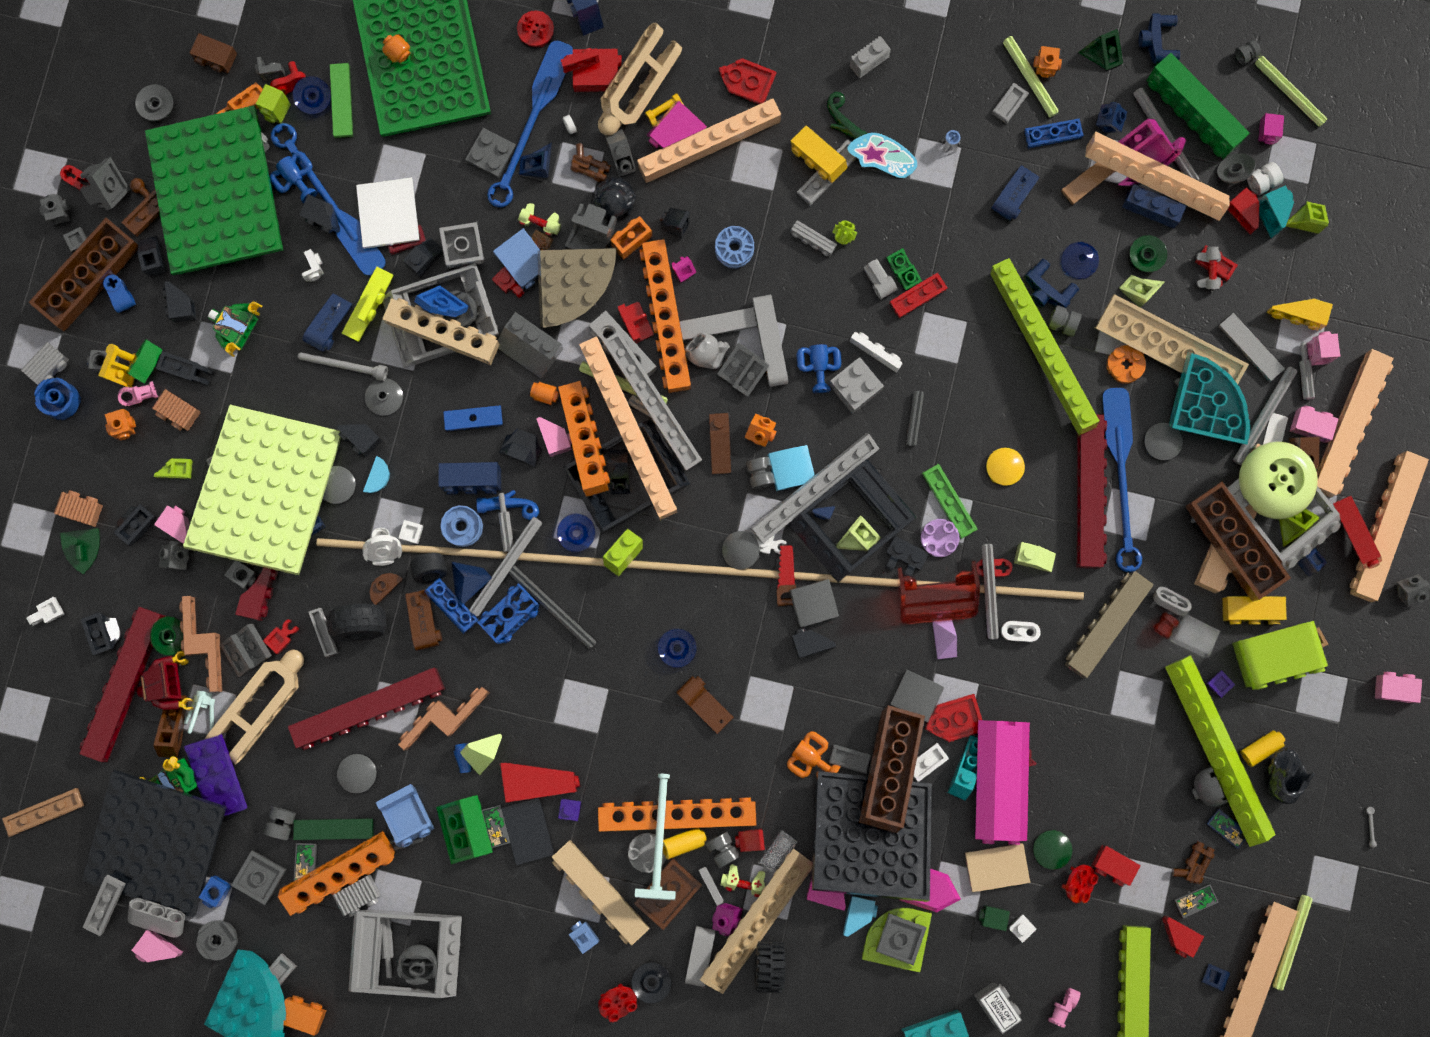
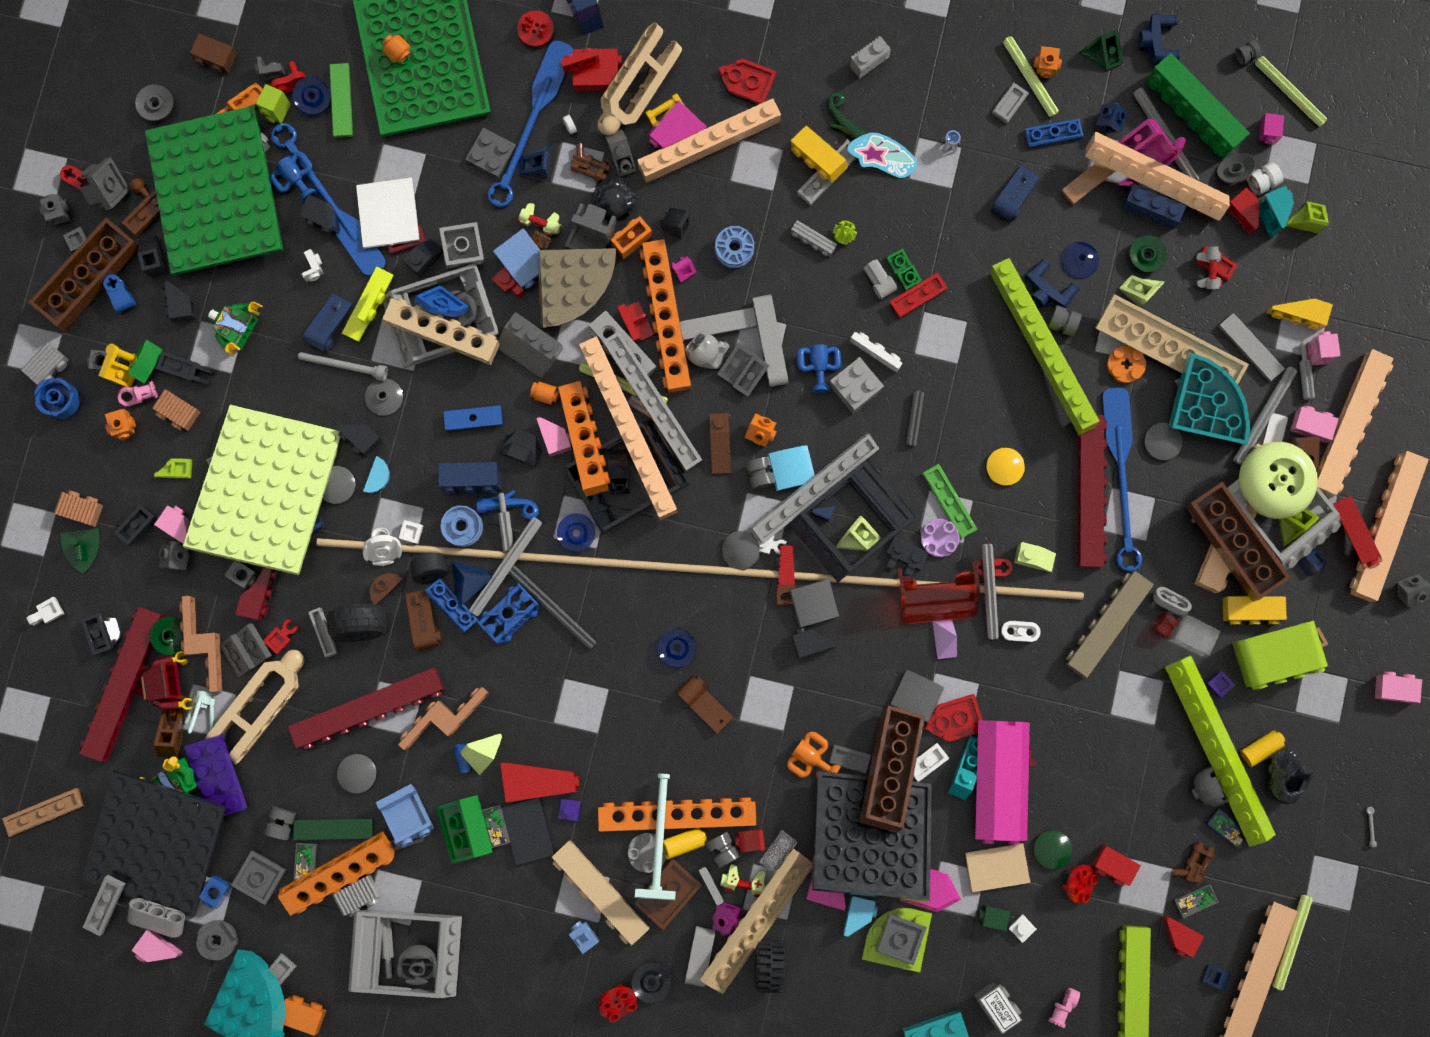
(623, 552): lime brick -> none

